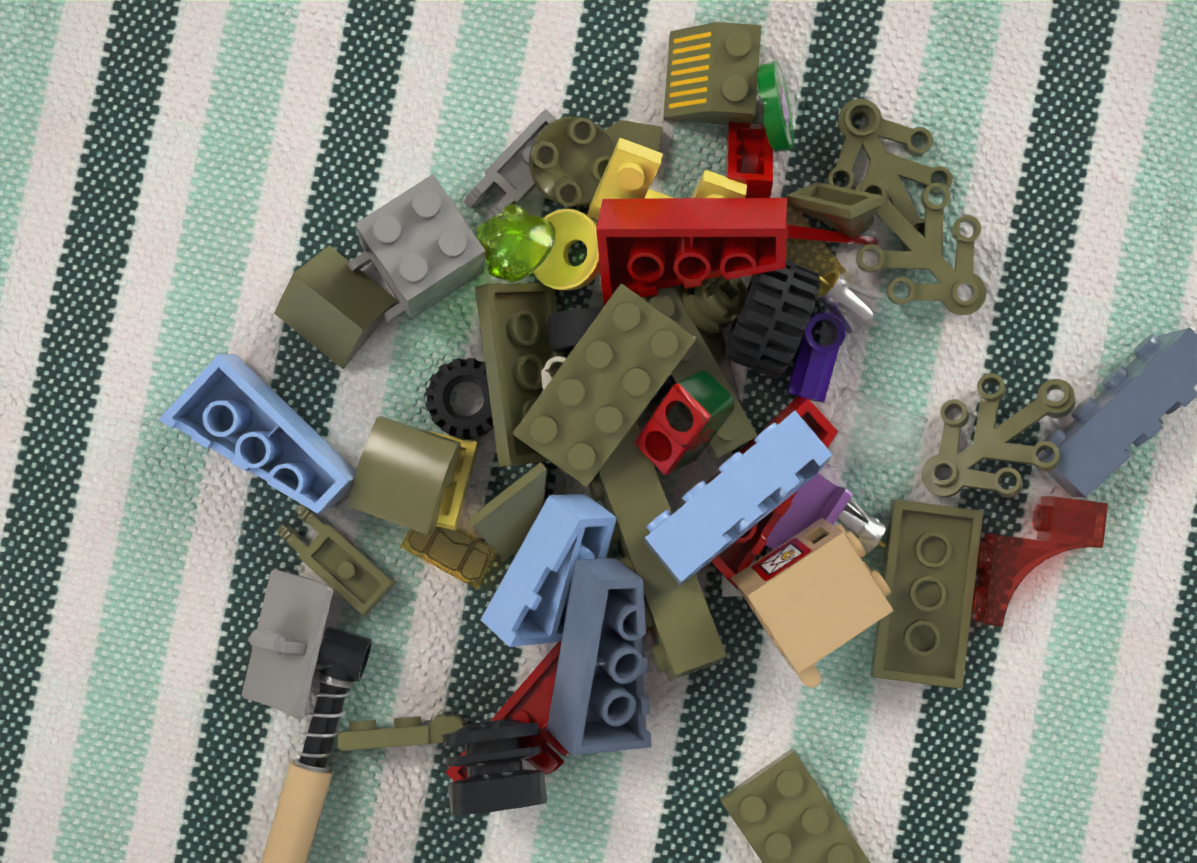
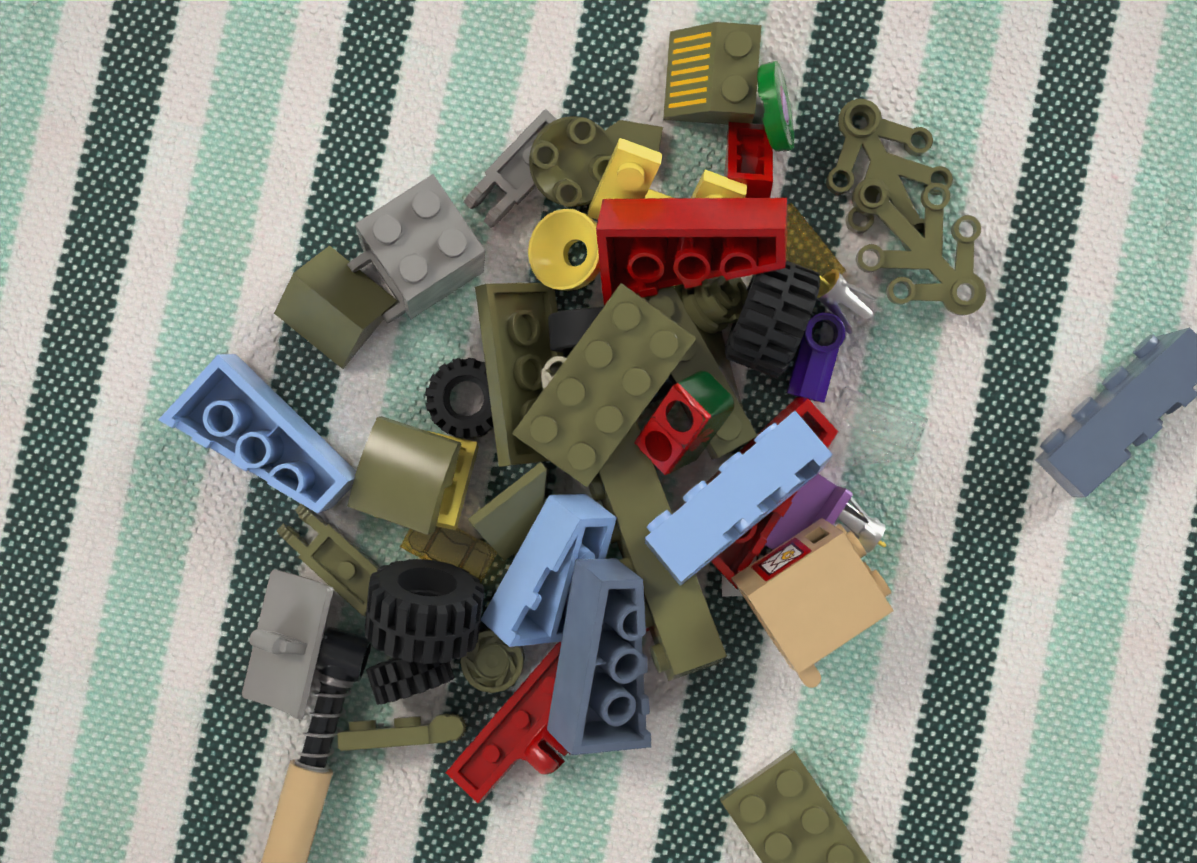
(402, 679): none -> black tyre
(423, 611): none -> black tyre
(492, 663): none -> olive wheel
(494, 768): black wheel -> none
(515, 243): clear neon green helmet -> none
(807, 233): red sticker -> none
(836, 206): olive slope -> none
(932, 585): olive plate -> none
(992, 442): olive plant -> none
(1007, 560): clear red arch -> none

